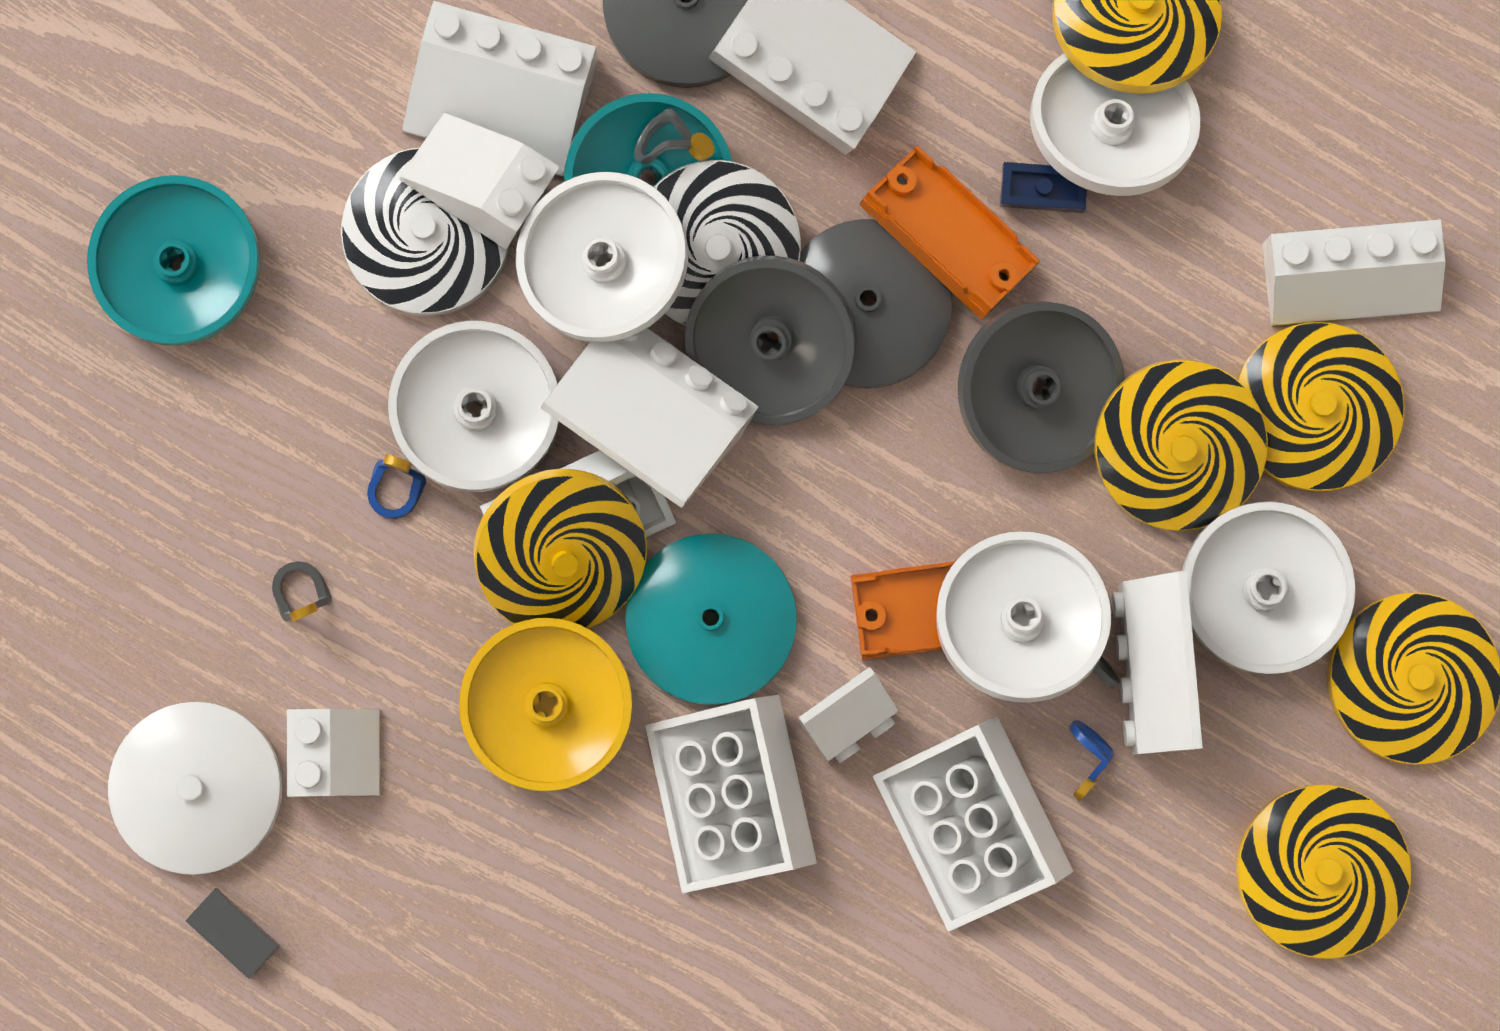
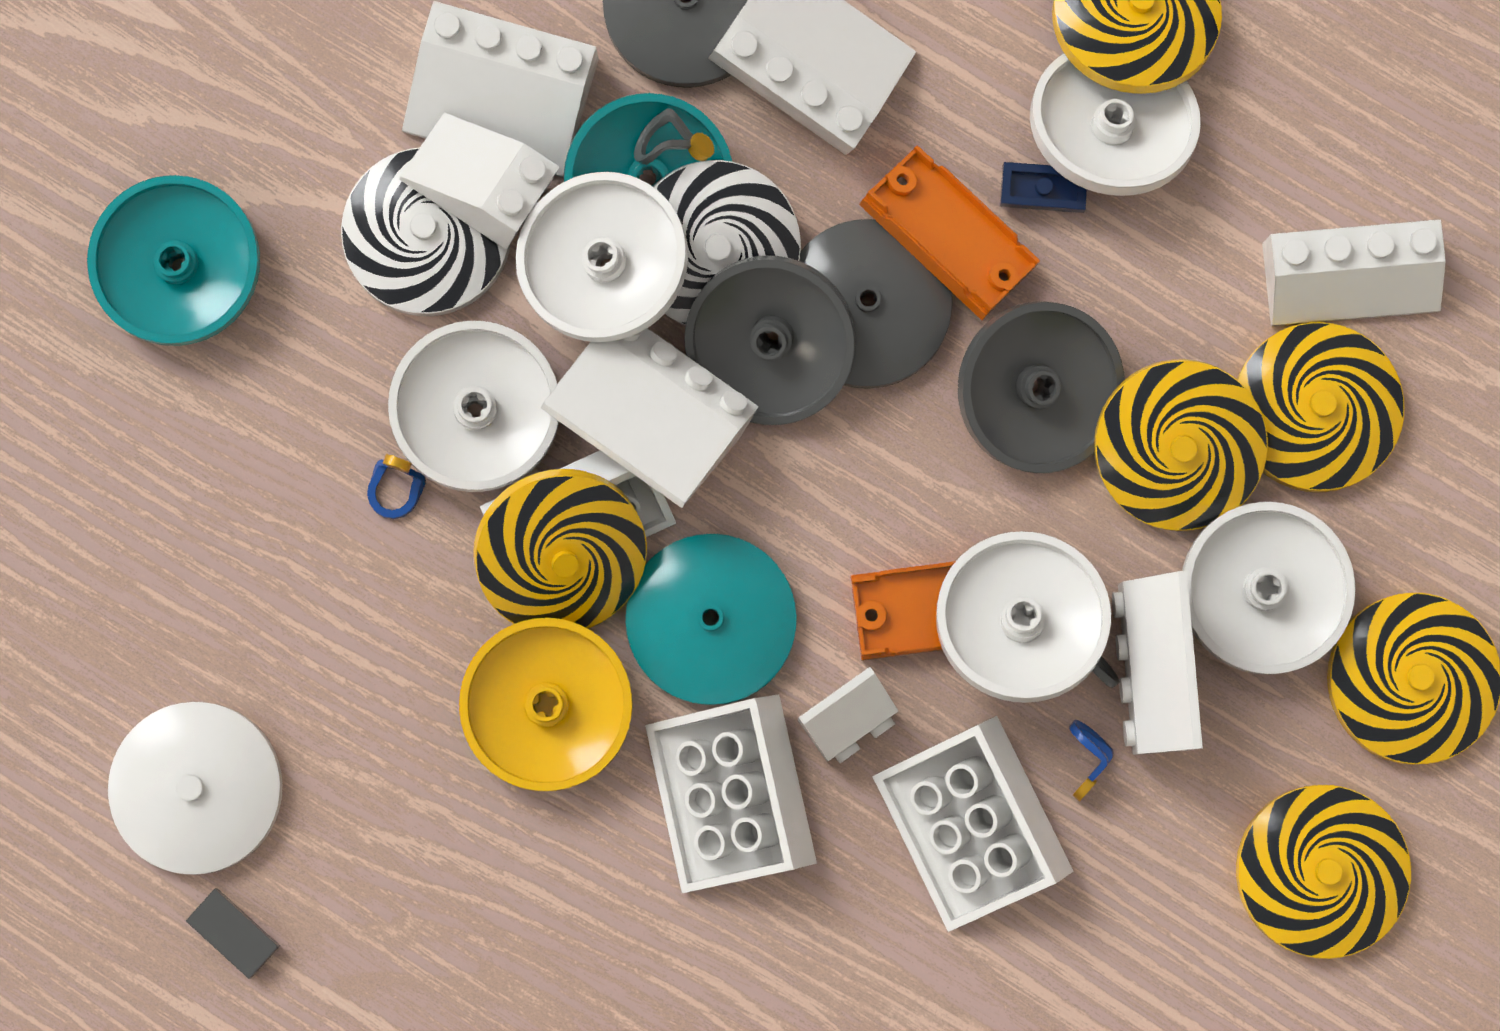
(321, 588): dark grey piece -> none
(333, 752): white slope -> none

